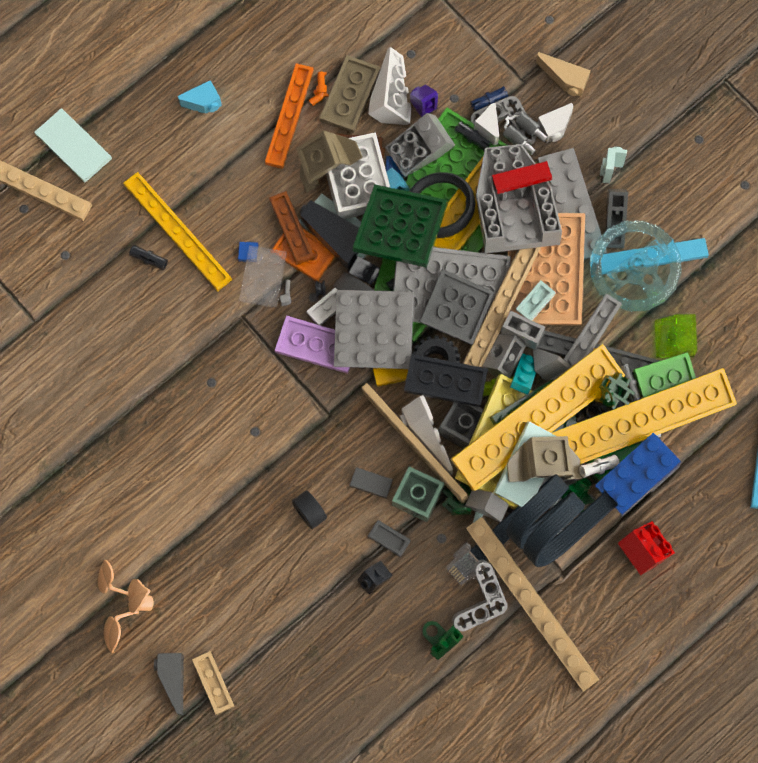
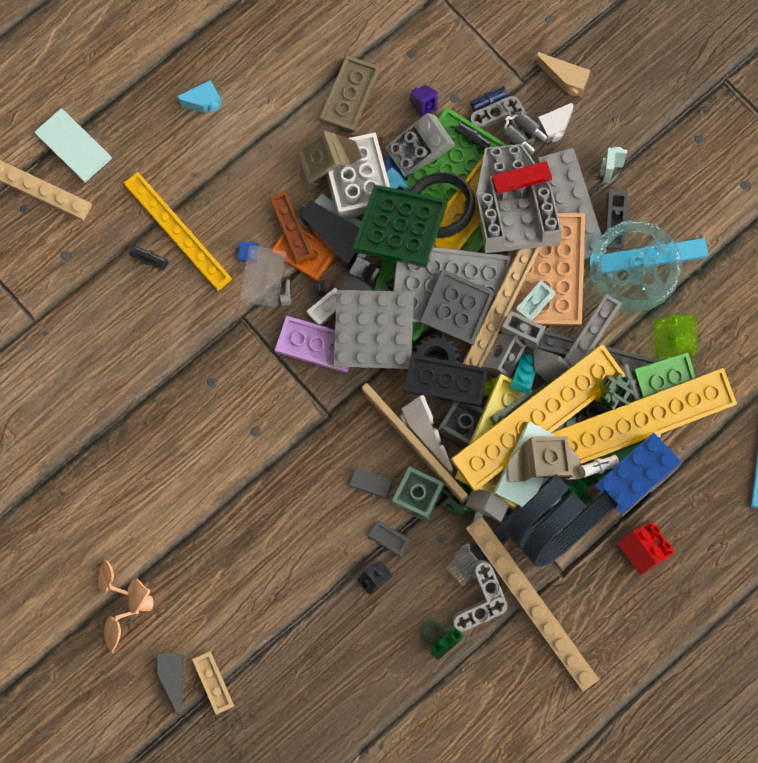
(289, 116): orange plate -> none
(309, 509): black tyre -> none
(321, 89): orange piece -> none
(389, 97): white wedge -> none
(389, 376): yellow tile -> none
(488, 124): white slope -> none

